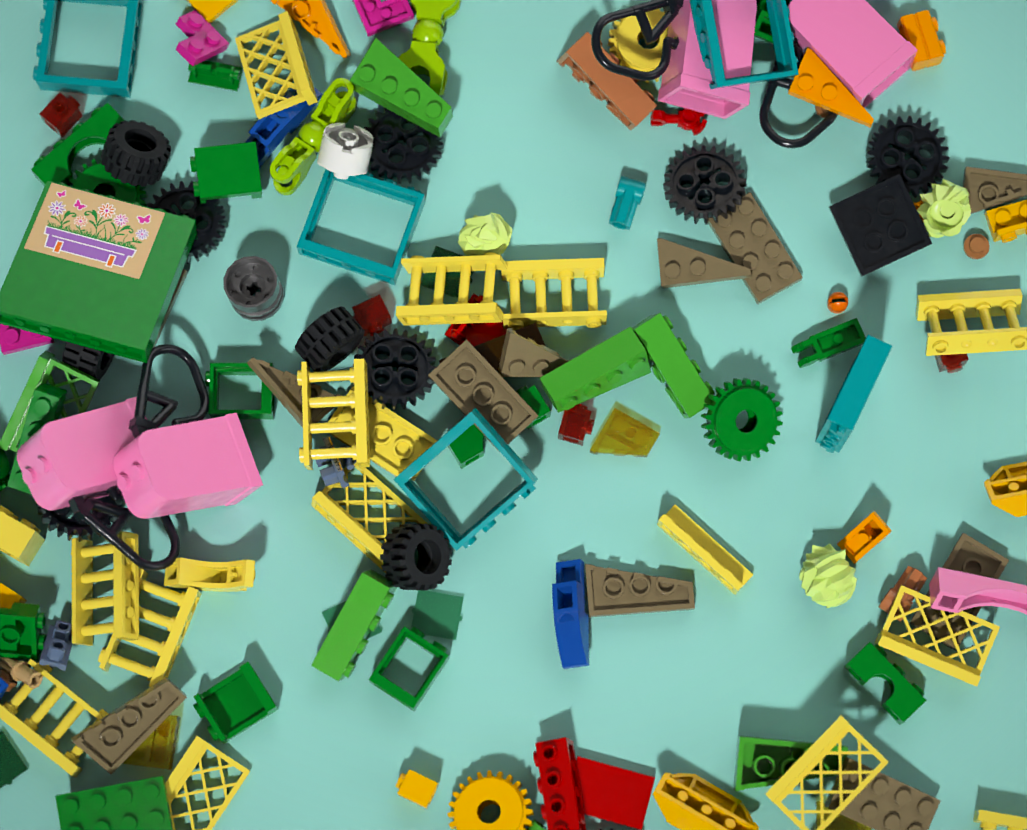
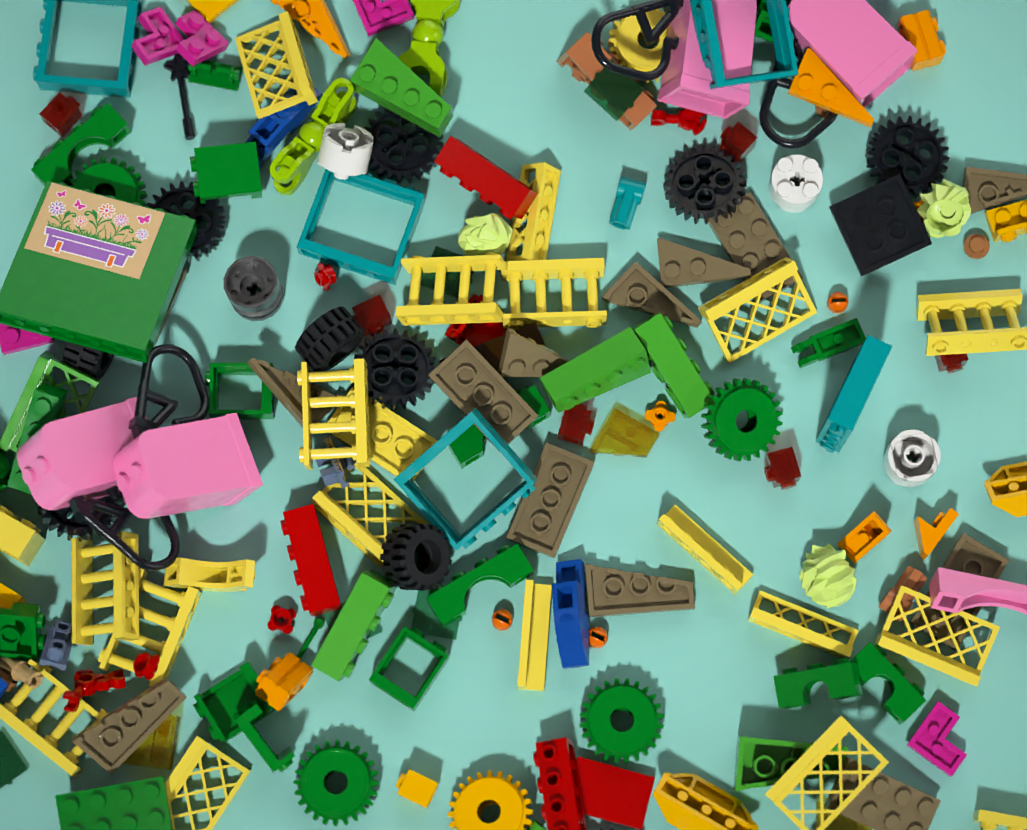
(87, 683): none -> red piece
(135, 153): black tyre -> none
(146, 665): none -> red plate
(161, 37): none -> dark pink plate
(178, 71): none -> black piece
(243, 719): none -> green panel
(277, 613): none -> red plate
(283, 681): none -> light orange brick
(311, 559): none -> red brick
(314, 777): none -> green gear
(318, 624): none -> green hinge
(324, 276): none -> red plate
(486, 178): none -> red brick
(499, 624): none -> orange hinge
(507, 567): none -> green arch
(534, 636): none -> light yellow fence
(539, 215): none -> light yellow fence
(549, 508): none -> dark tan plate
(595, 642): none -> orange hinge
(613, 92): none -> clear green piece
(614, 742): none -> green gear
(643, 293): none -> dark tan wing
(660, 423): none -> light orange plate
(737, 141): none -> clear red brick
(750, 289): none -> light yellow fence
(782, 468): none -> clear red brick
(794, 687): none -> green arch
(803, 633): none -> light yellow fence
(805, 173): none -> white brick
(922, 448): none -> white brick
(929, 536): none -> light orange slope
(931, 743): none -> dark pink plate

